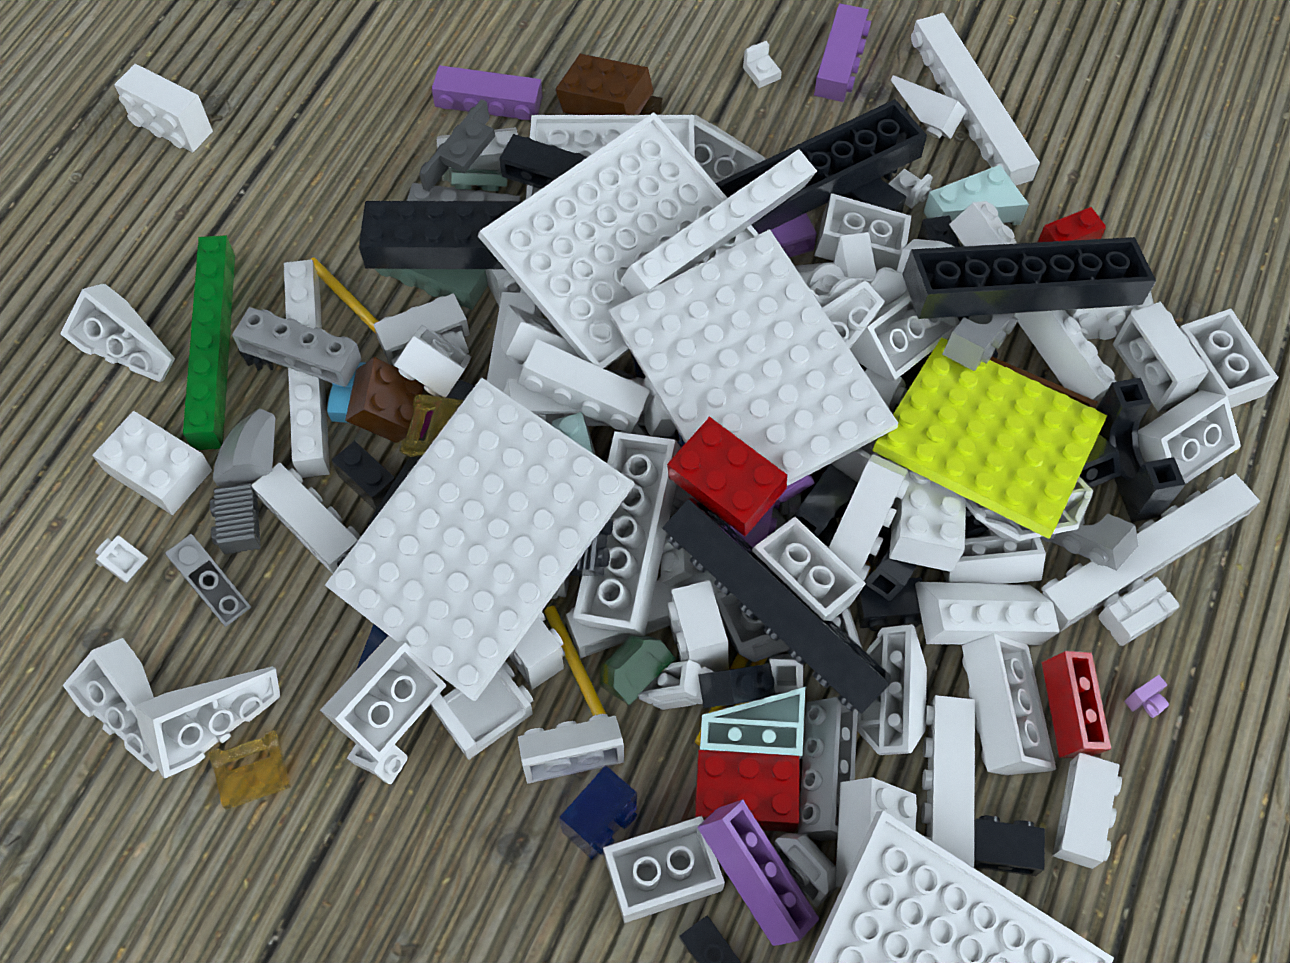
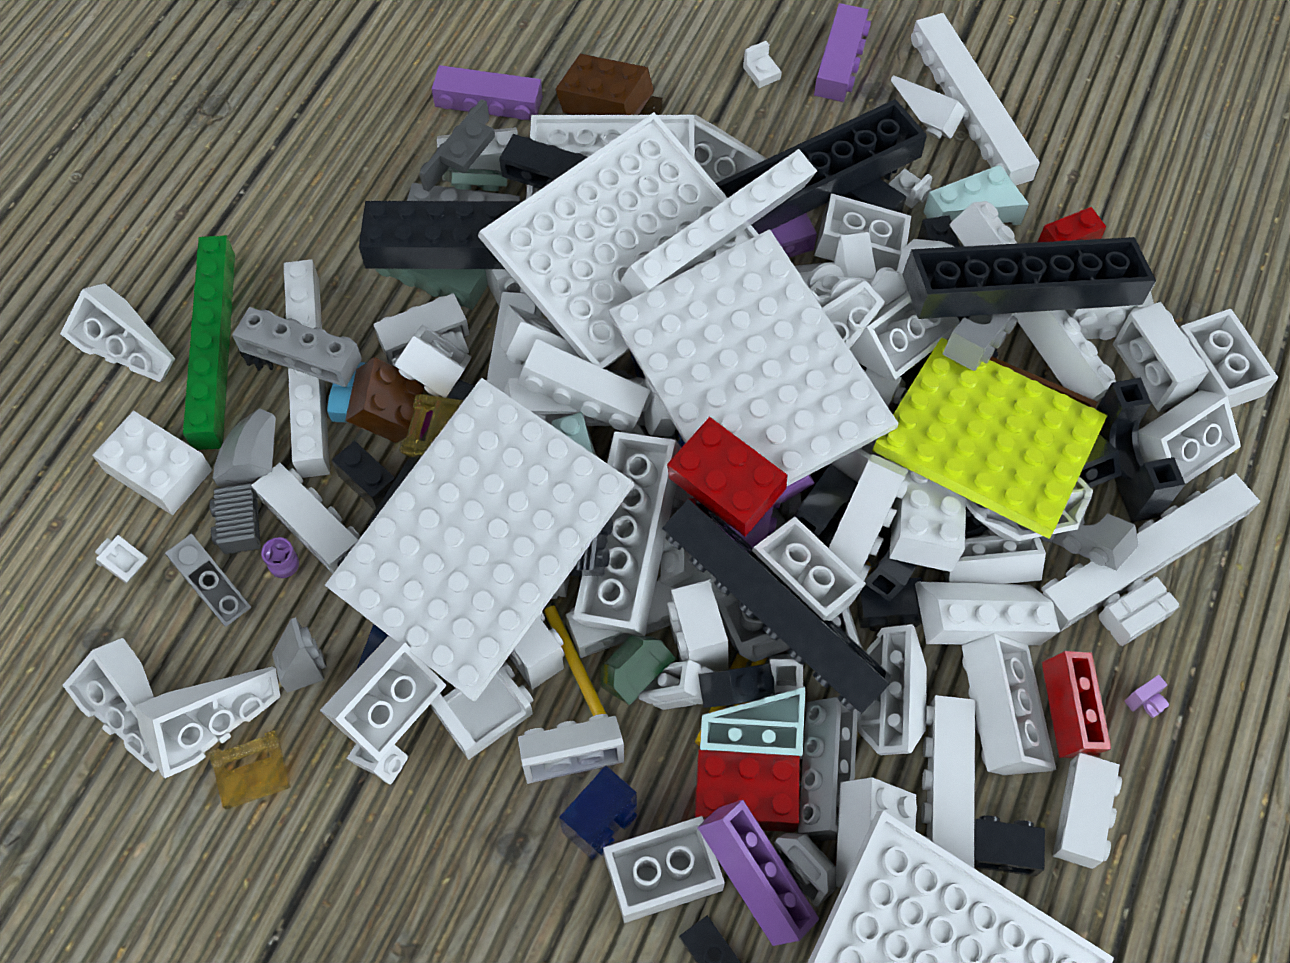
(163, 108): white brick -> none
(277, 551): none -> medium lavender wheel
(298, 658): none -> light grey slope
(345, 295): yellow bar -> none

